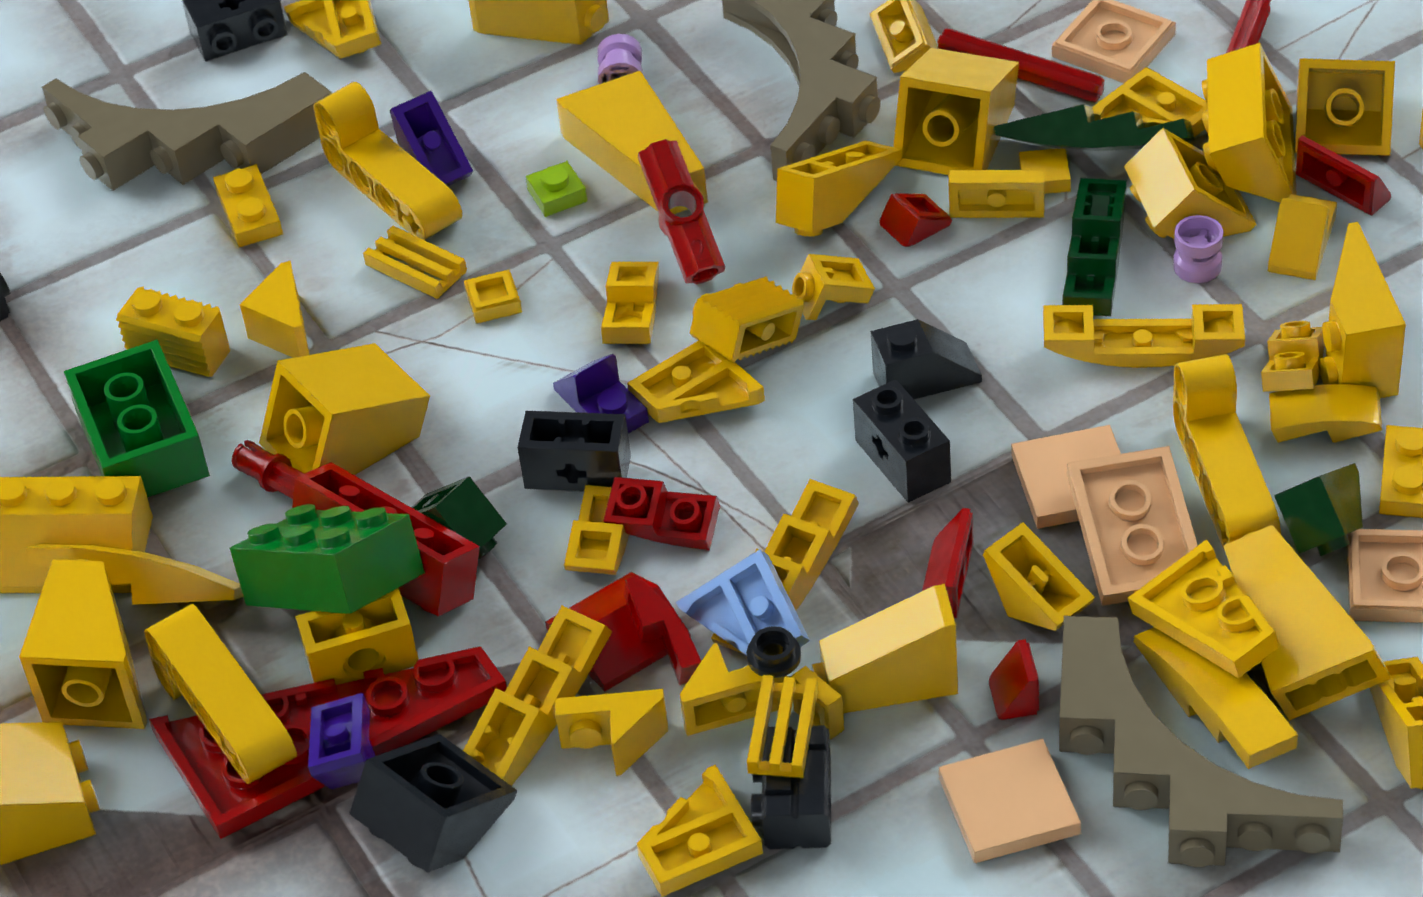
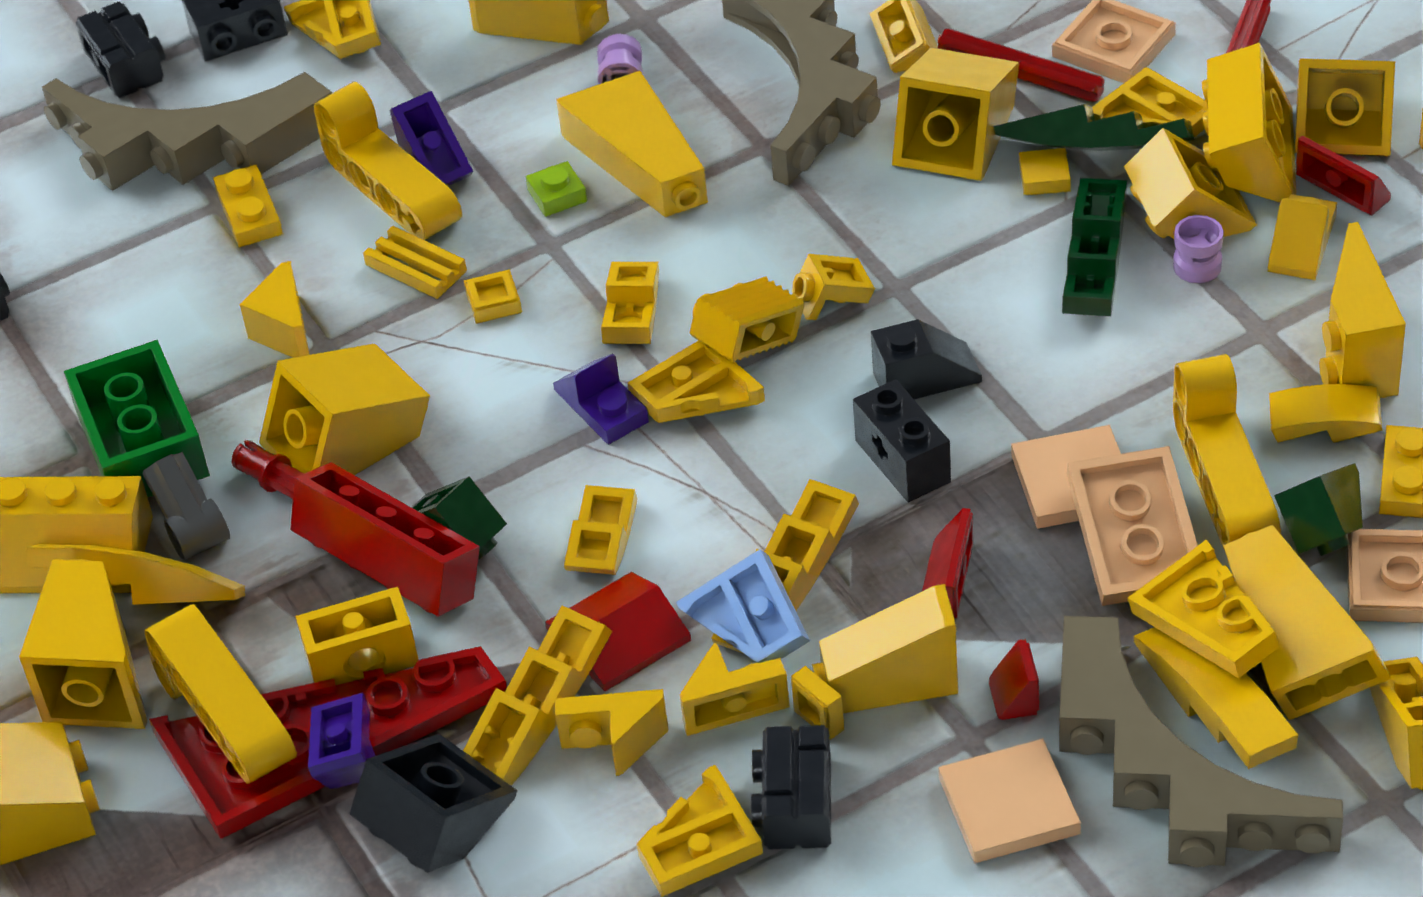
(121, 48): none -> black brick
(186, 330): yellow brick -> none
(190, 518): none -> dark grey piece
(327, 559): green brick -> none
(573, 450): black brick -> none
(656, 620): red slope -> none
(661, 515): red slope -> none
(691, 235): red piece -> none
(772, 642): black plate -> none
(787, 692): yellow tile -> none
(830, 185): yellow slope -> none
(912, 218): red slope -> none
(996, 193): yellow plate -> none
(1033, 580): yellow slope -> none
(1143, 342): yellow slope -> none
(1293, 357): yellow slope -> none

